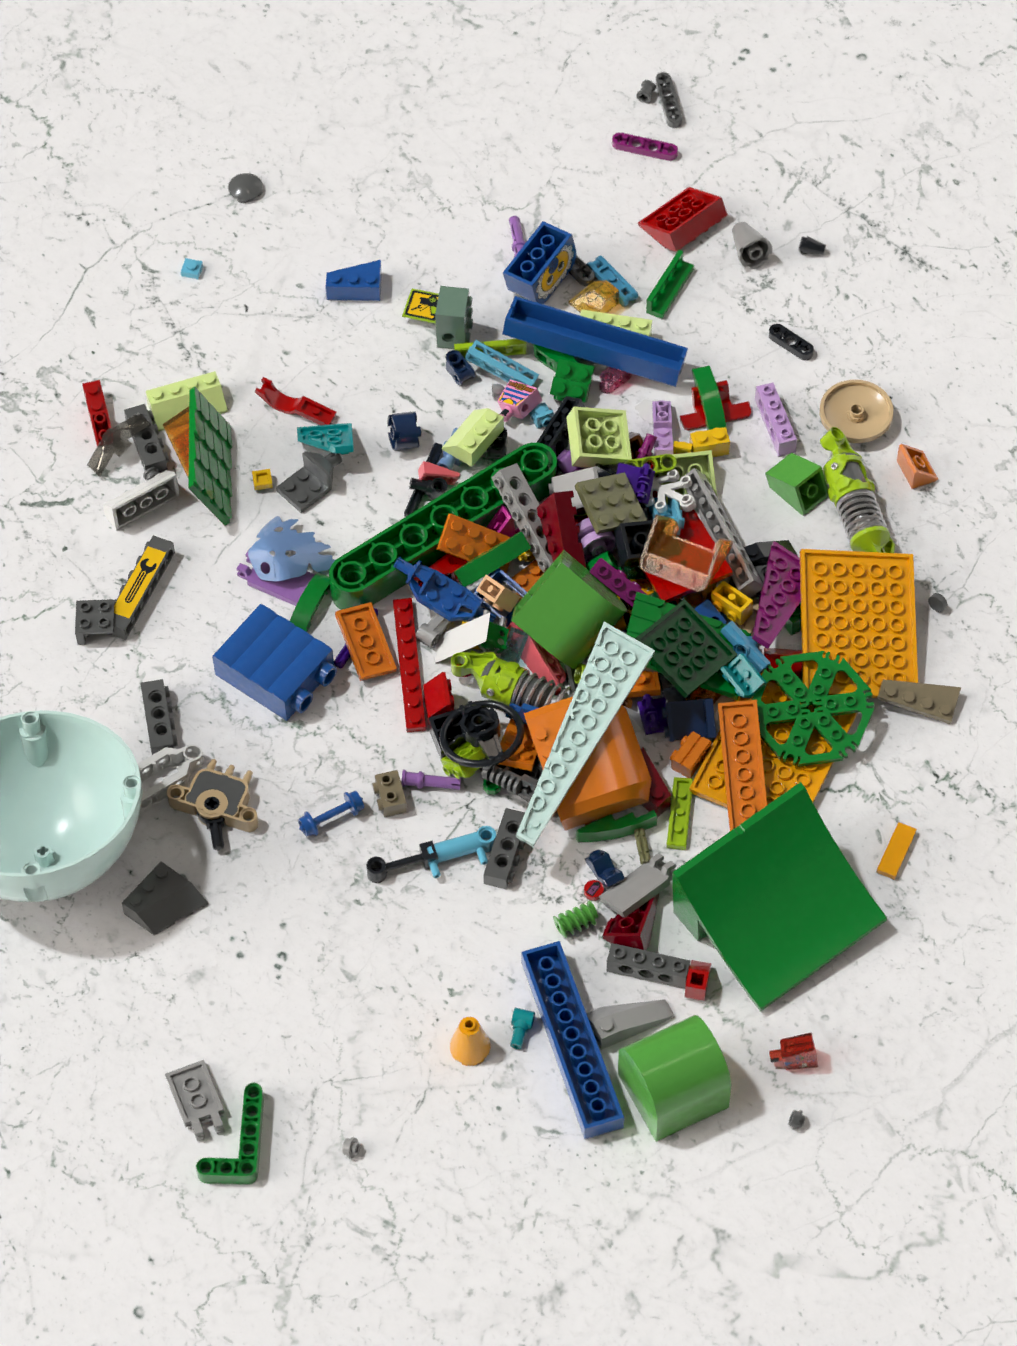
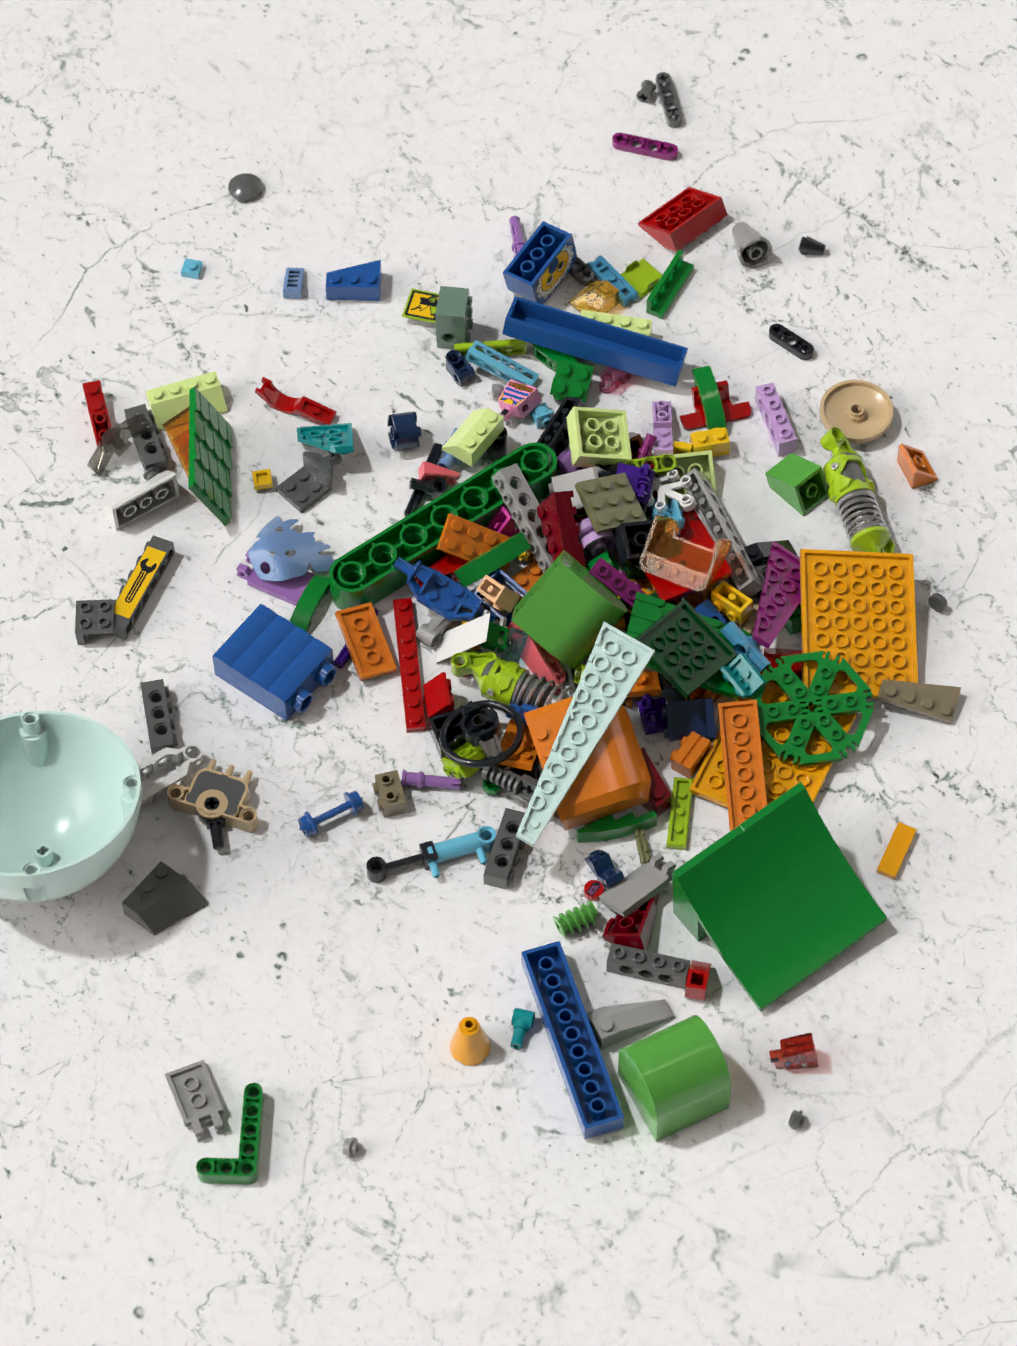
(293, 292): none -> medium blue slope
(641, 276): none -> lime piece

